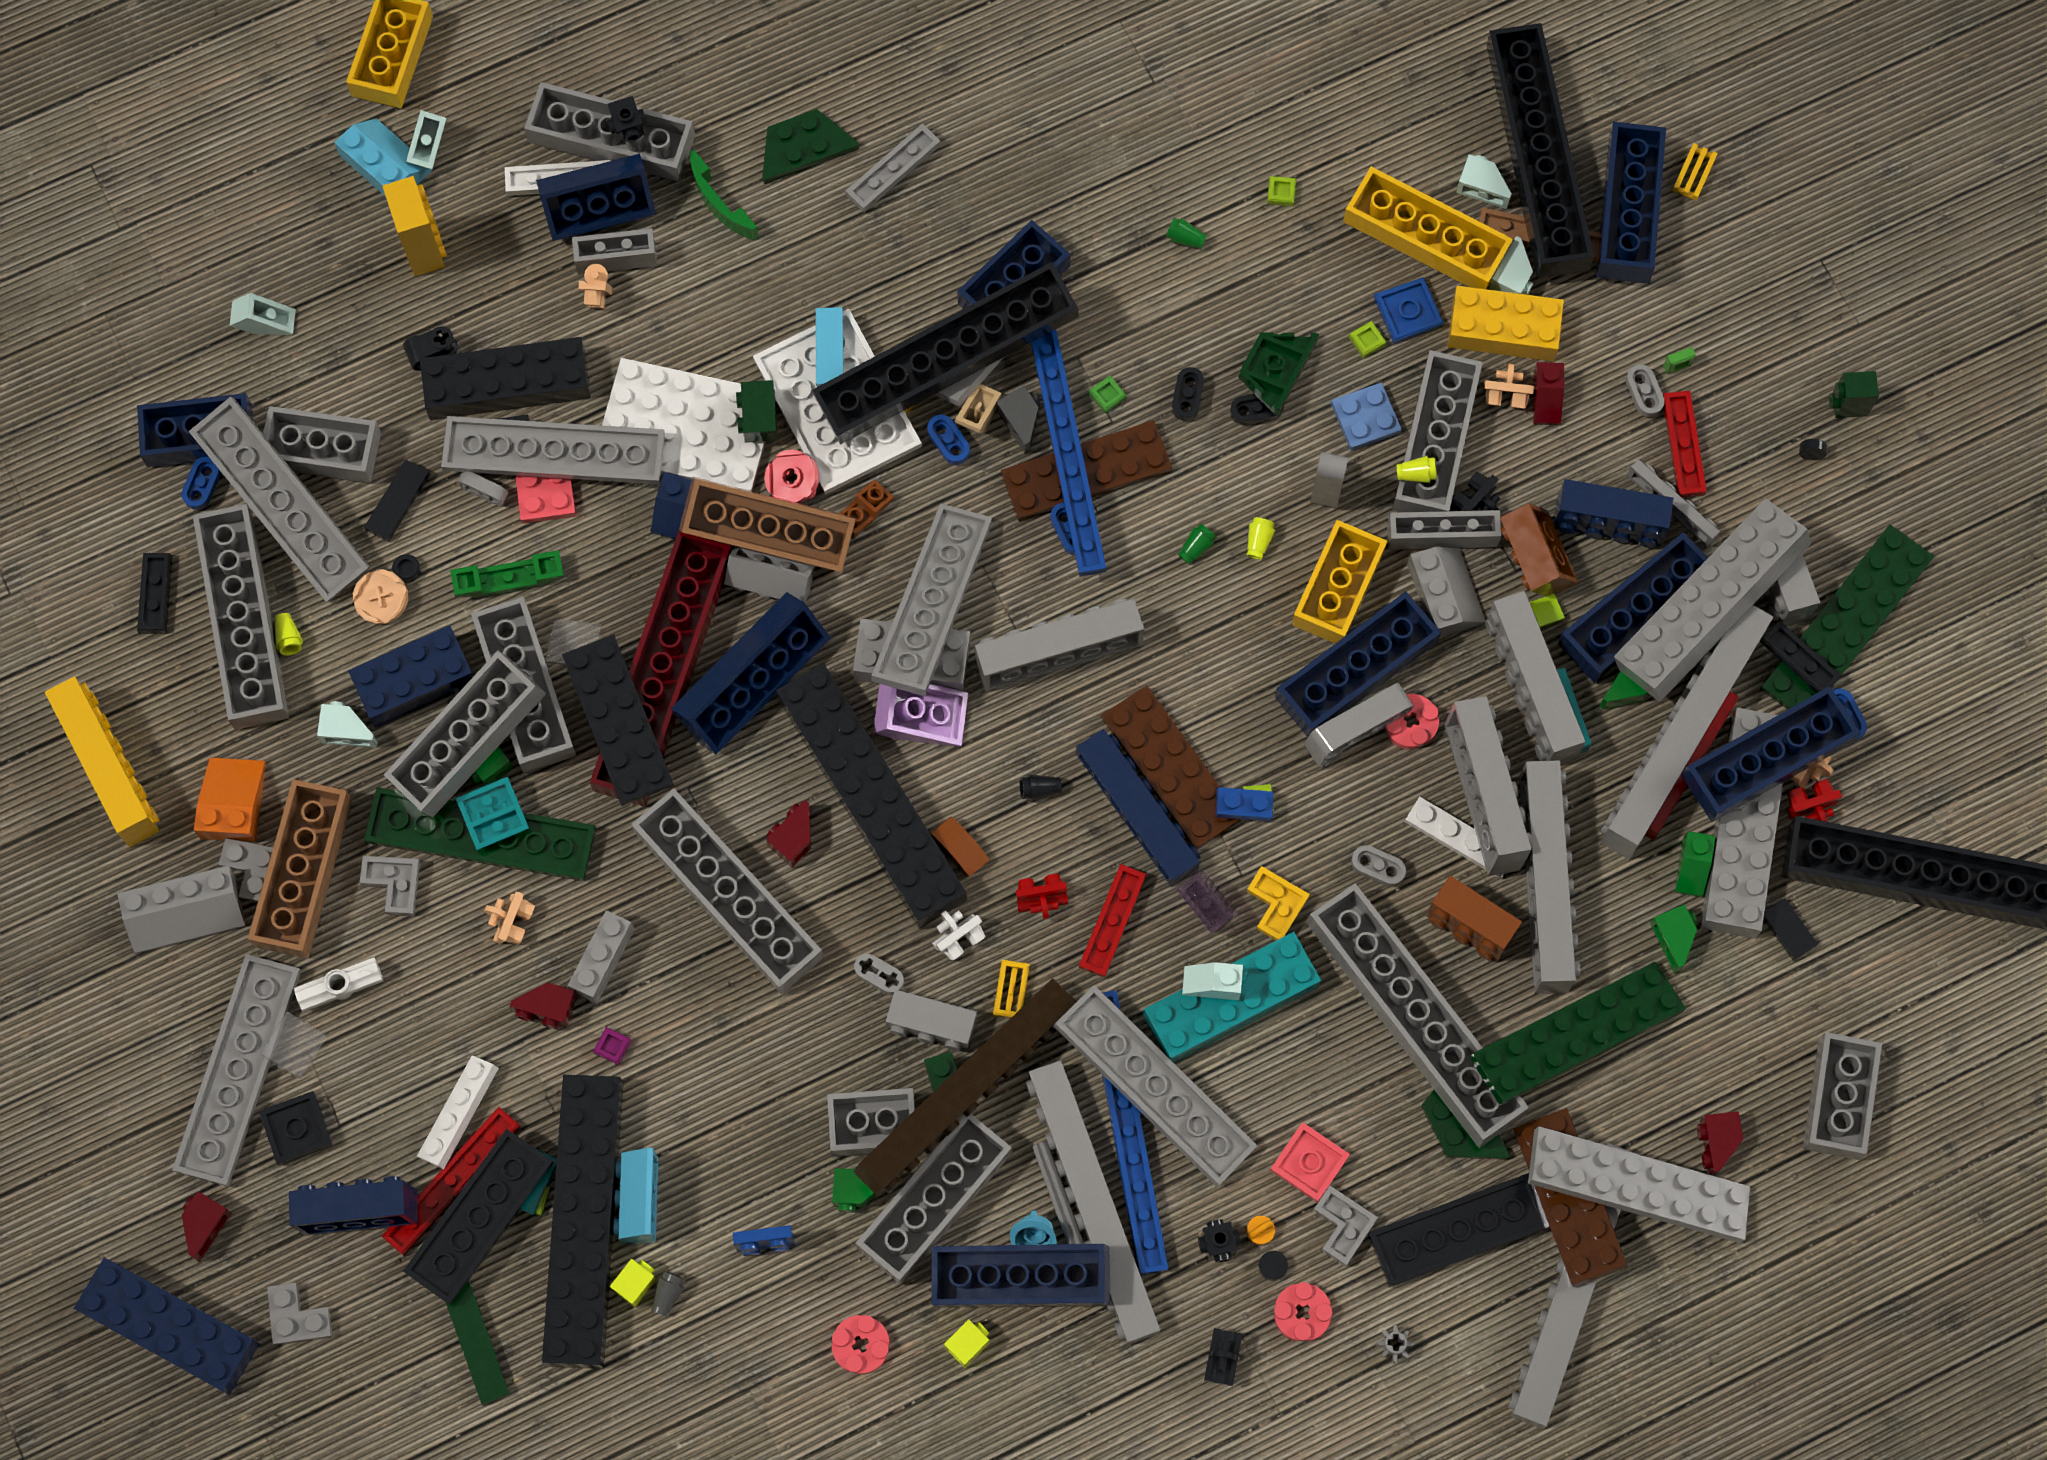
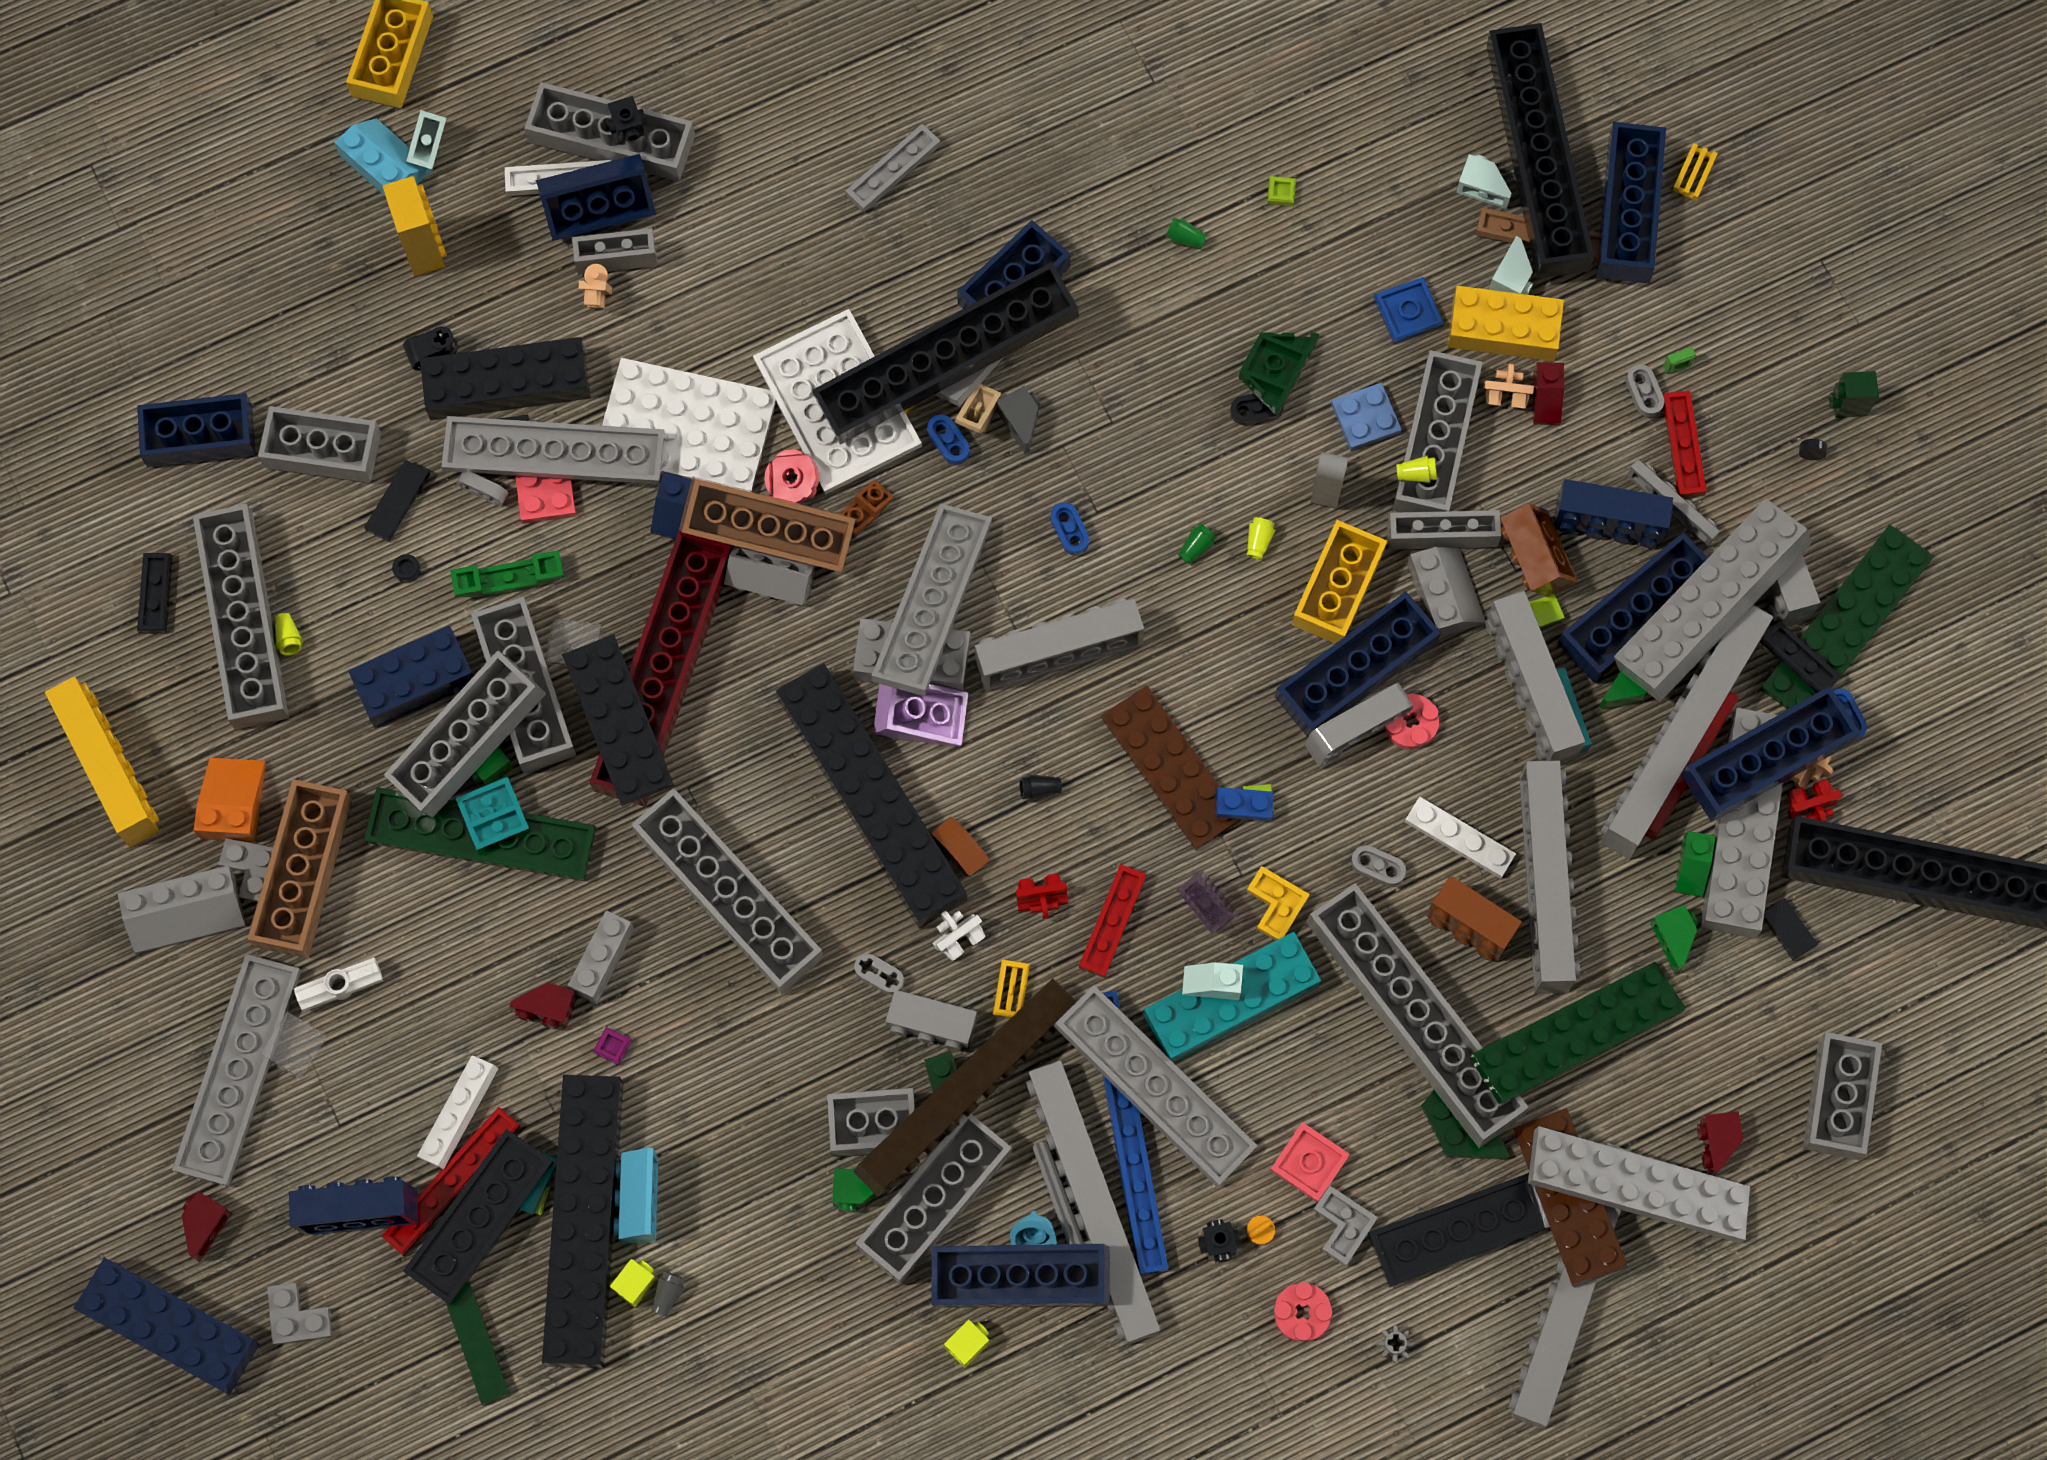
(200, 484): blue plate -> none
(261, 316): light aqua slope -> none
(279, 499): light grey plate -> none
(295, 1128): black plate -> none
(343, 727): light aqua slope -> none
(380, 597): light nougat tile -> none
(399, 877): light grey plate -> none
(515, 907): light nougat hips -> none
(737, 221): green slope -> none
(751, 673): dark blue brick -> none
(758, 411): dark green brick -> none
(772, 1238): blue plate -> none
(793, 837): dark red slope -> none
(803, 144): dark green wing -> none
(829, 344): medium azure tile -> none
(876, 1349): coral plate -> none
(1068, 455): blue plate -> none
(1107, 394): bright green tile -> none
(1109, 464): reddish brown plate -> none
(1137, 807): dark blue brick -> none
(1187, 395): black plate -> none
(1223, 1357): black hips -> none
(1273, 1265): black tile -> none
(1367, 339): lime tile -> none
(1427, 229): yellow brick -> none
(1484, 488): black hips -> none
(1488, 785): light grey brick -> none

